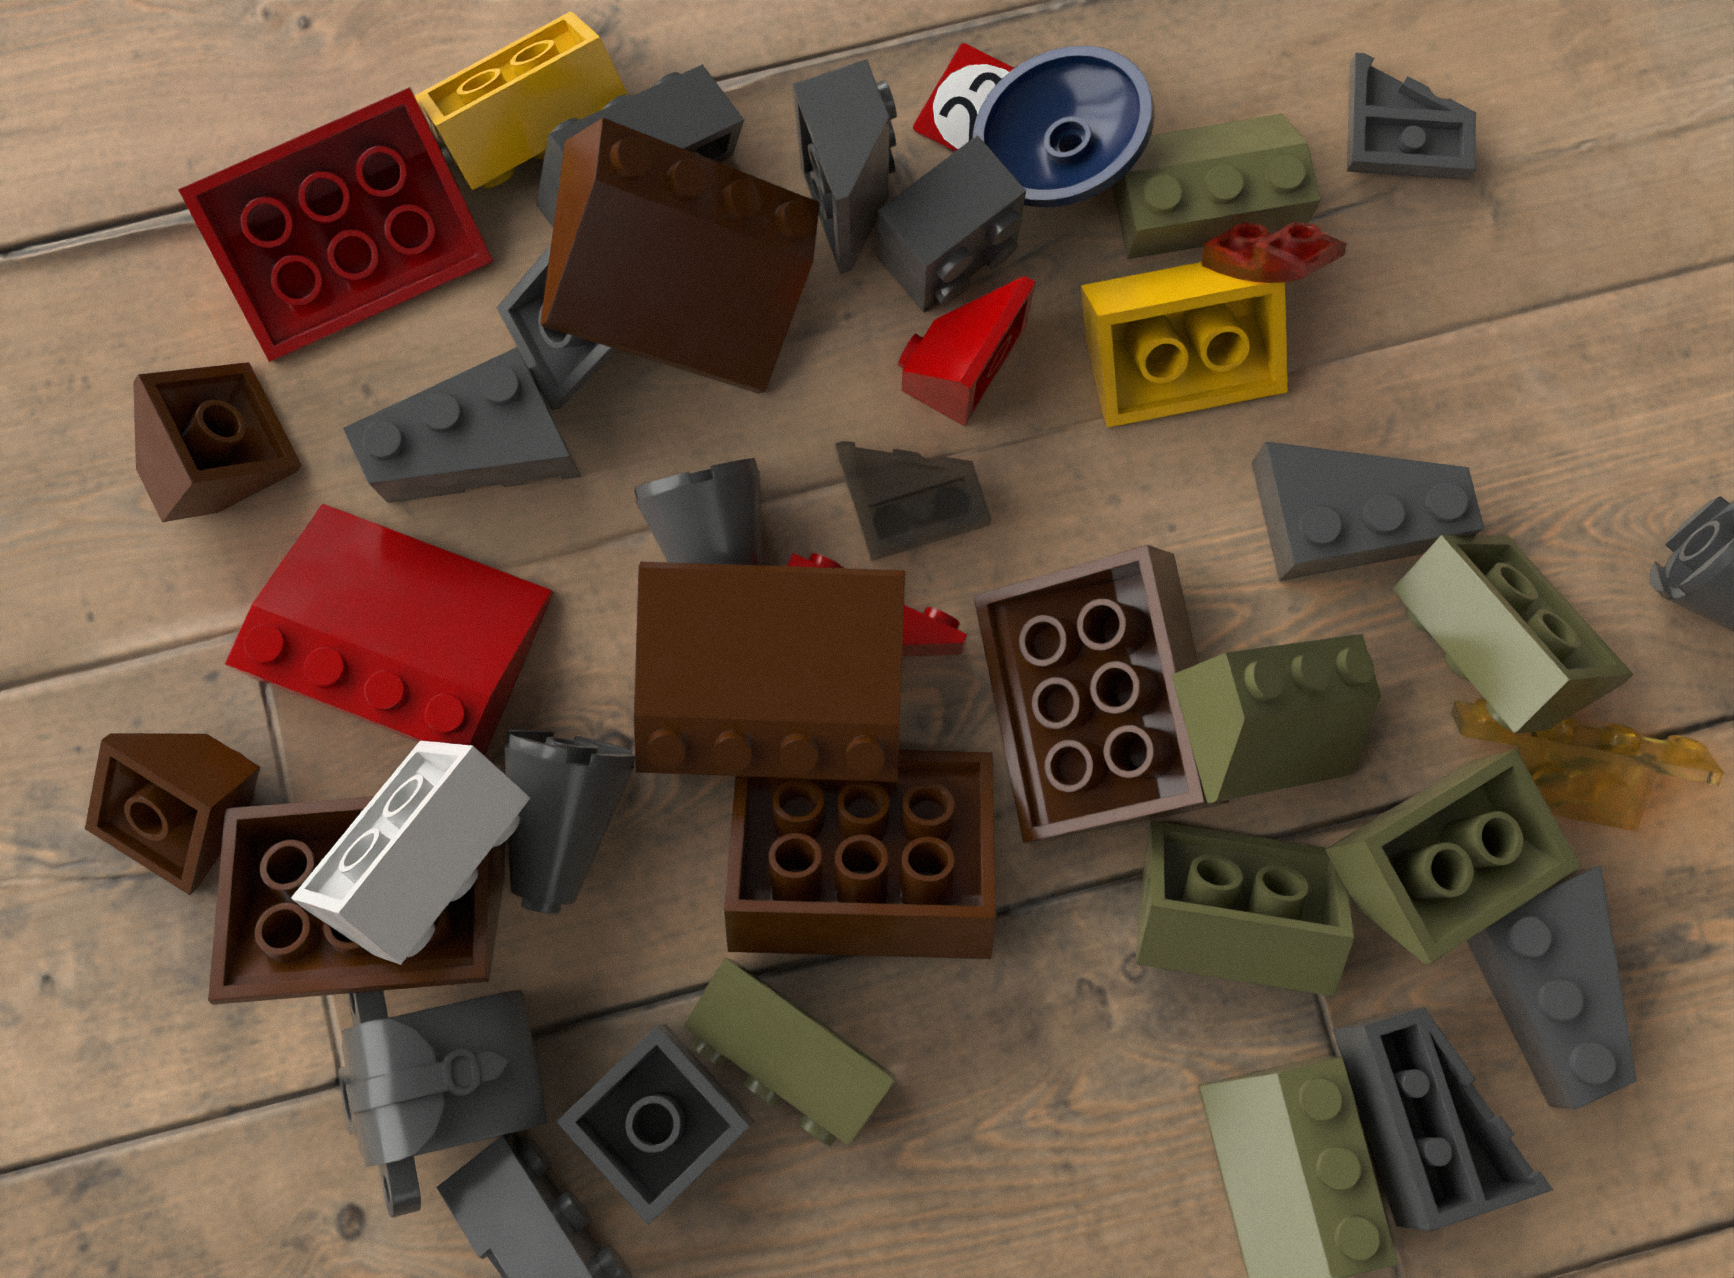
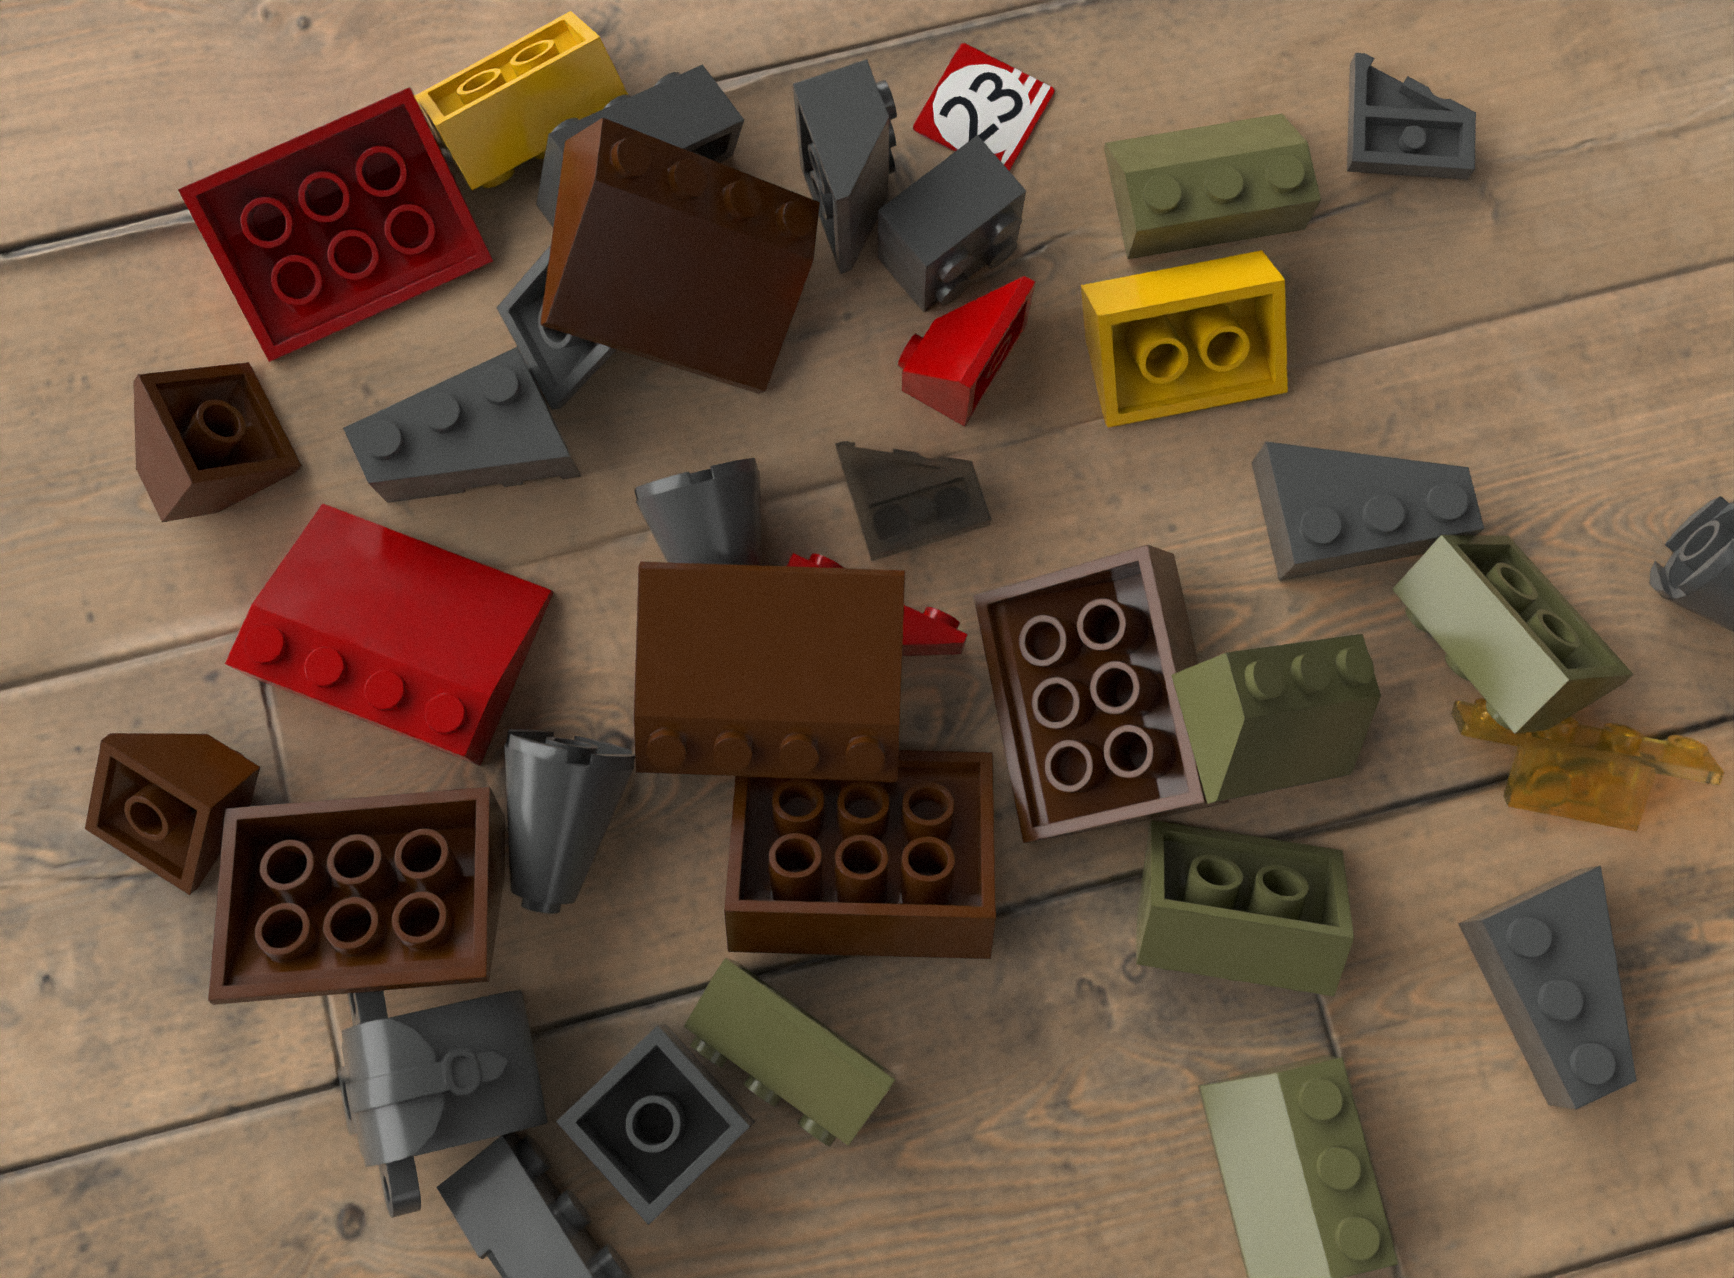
(413, 849): white slope -> none
(1068, 123): dark blue dish -> none
(1264, 257): clear red slope -> none
(1428, 1125): dark grey wedge -> none
(1455, 856): olive slope -> none

